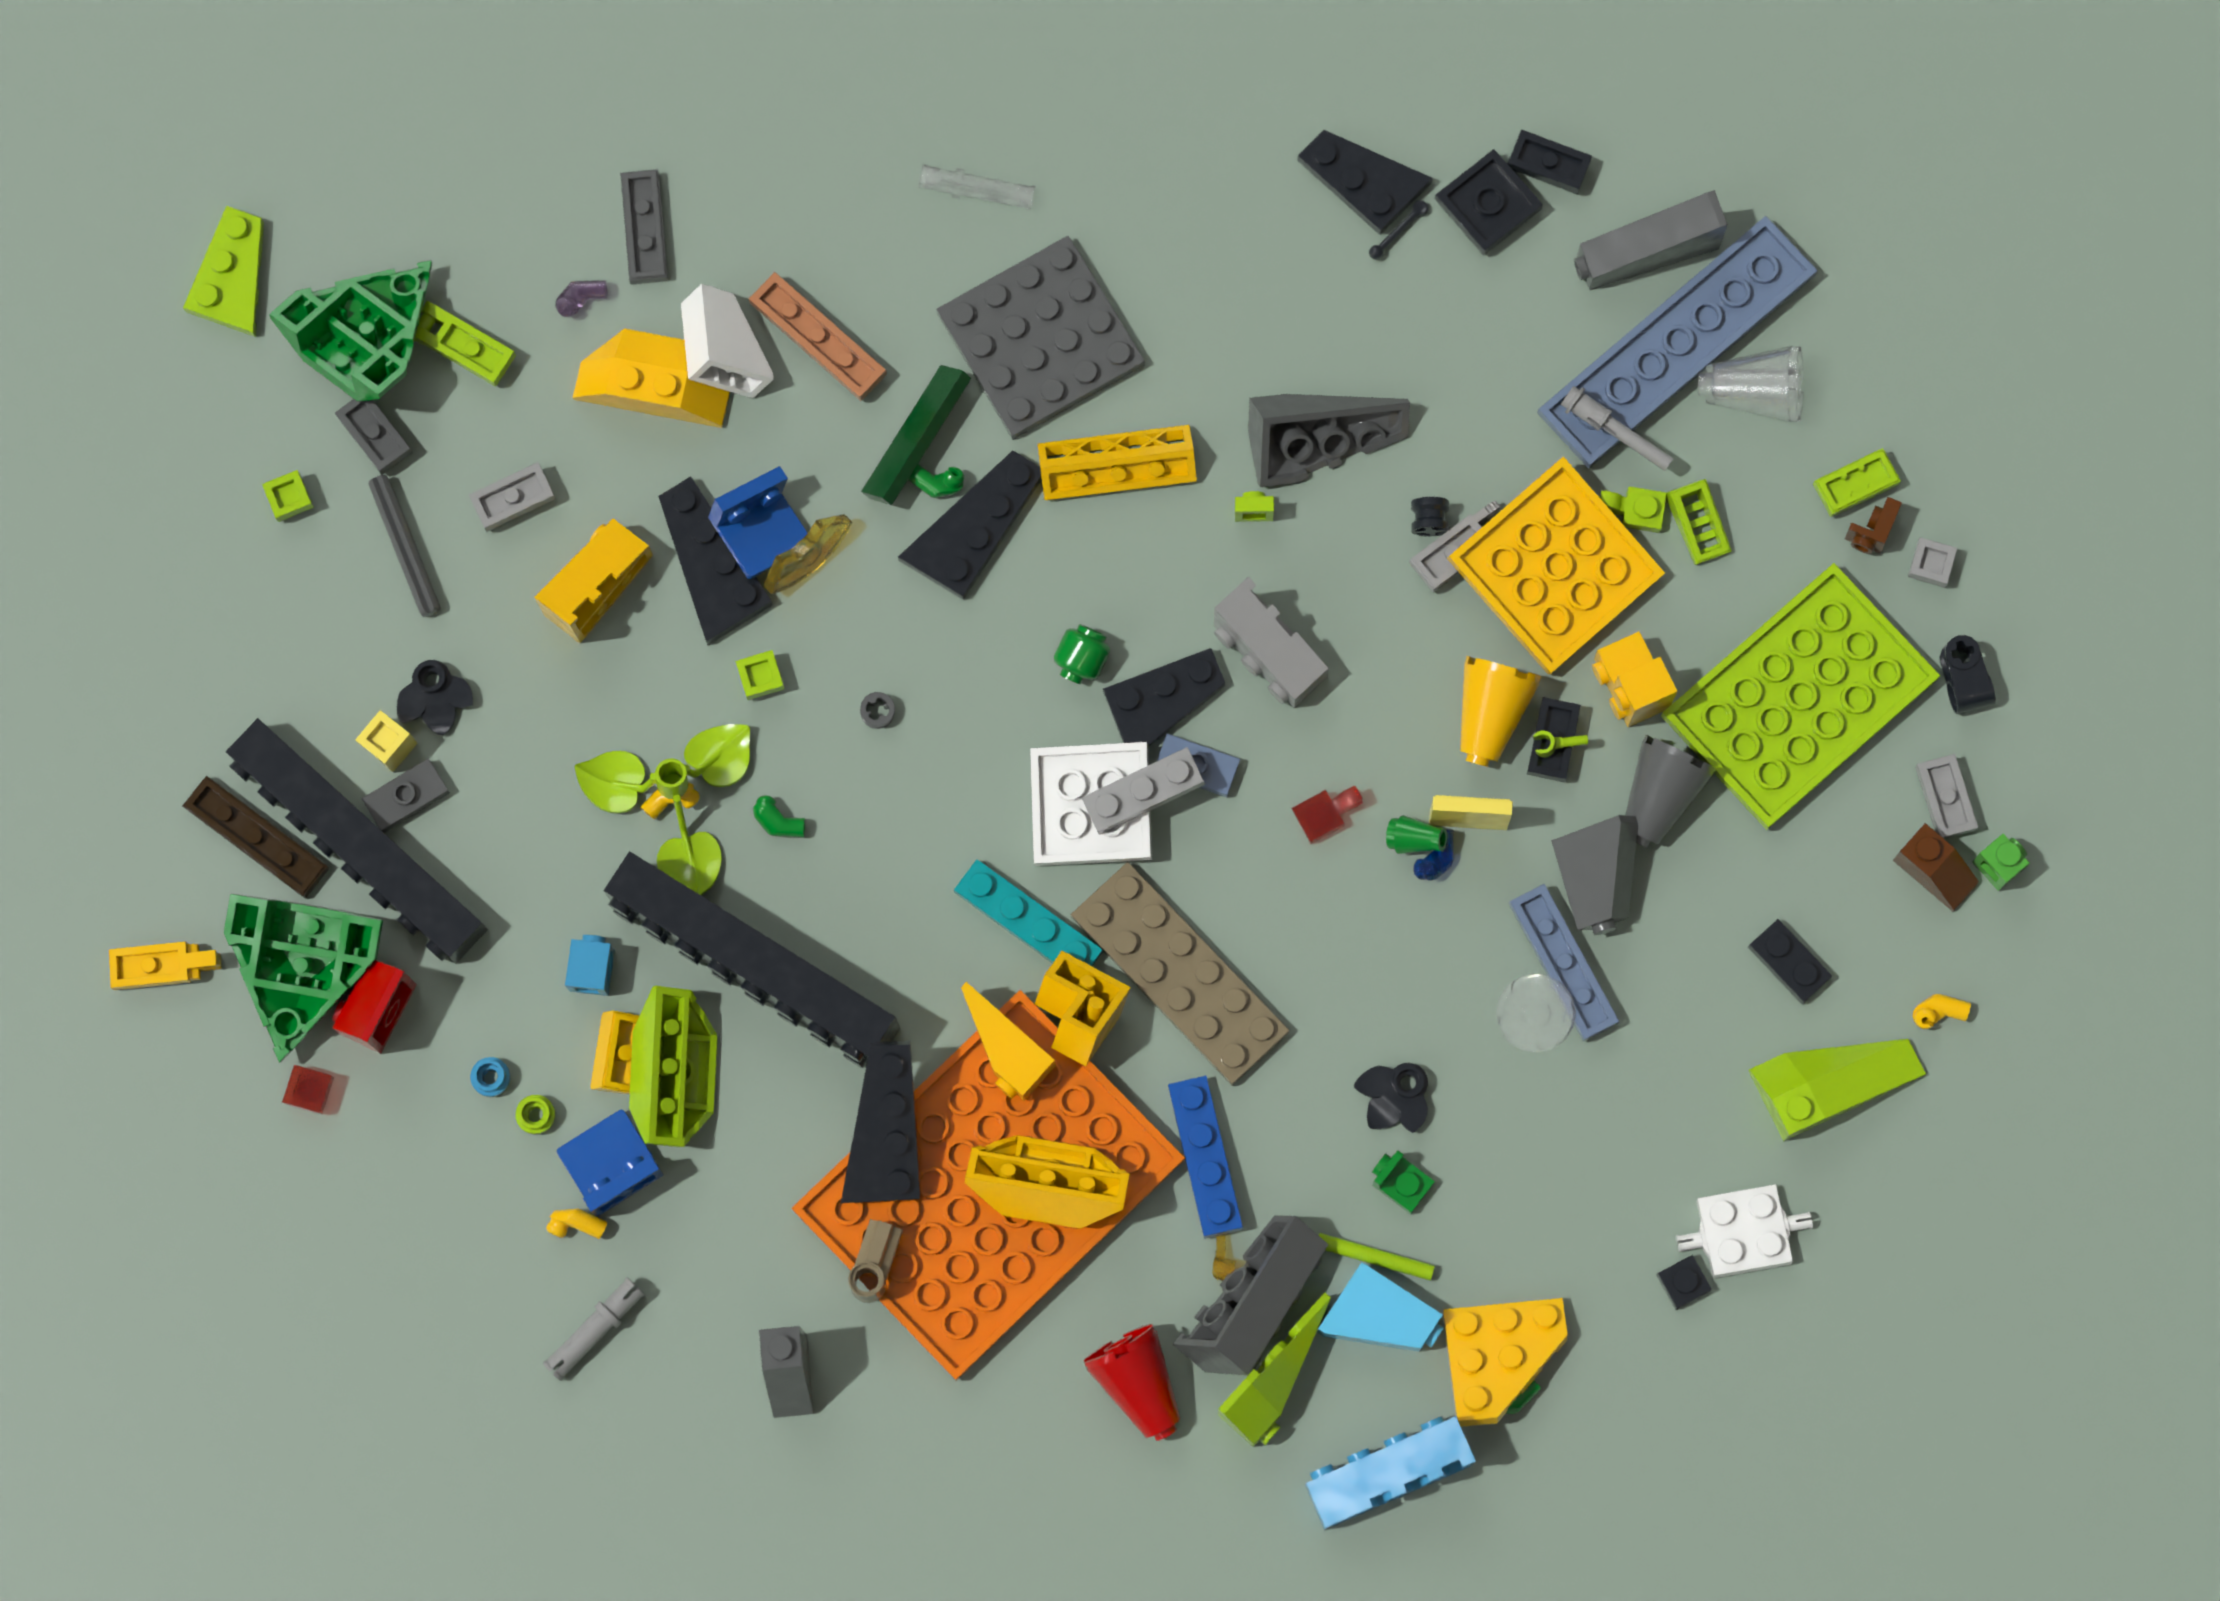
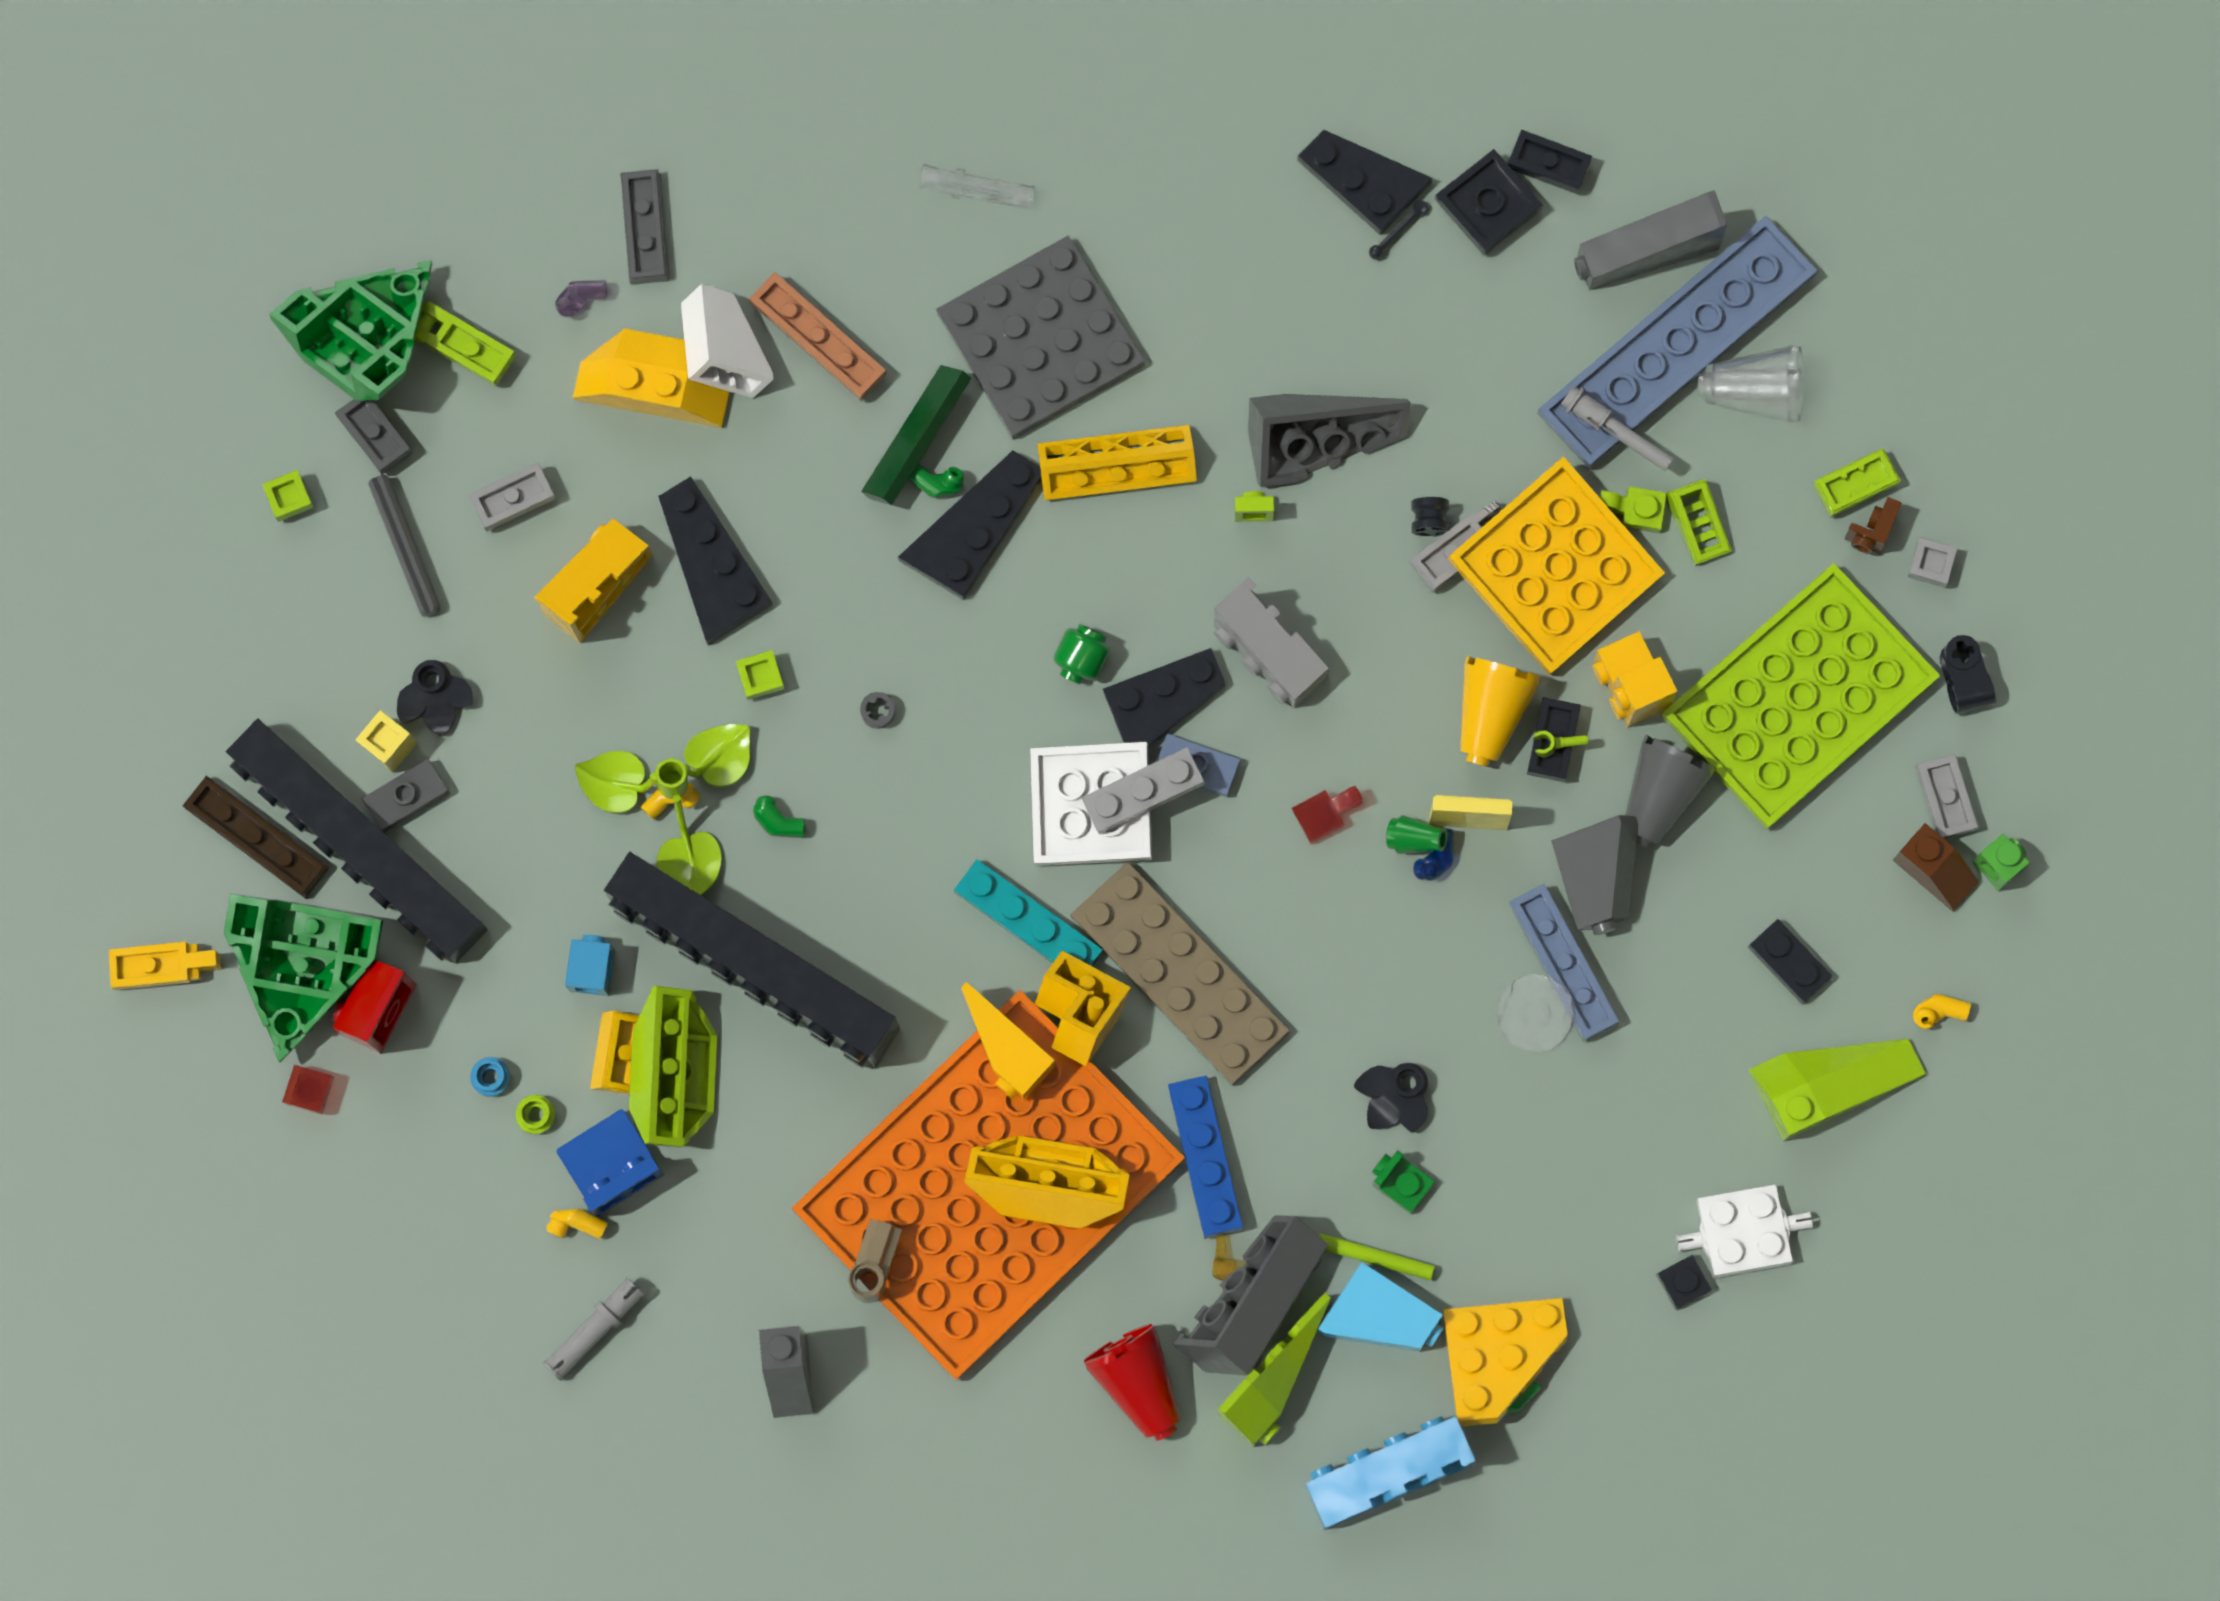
(229, 273): lime wing -> none
(757, 522): blue bracket -> none
(808, 554): clear yellow tile -> none
(884, 1141): black wing -> none

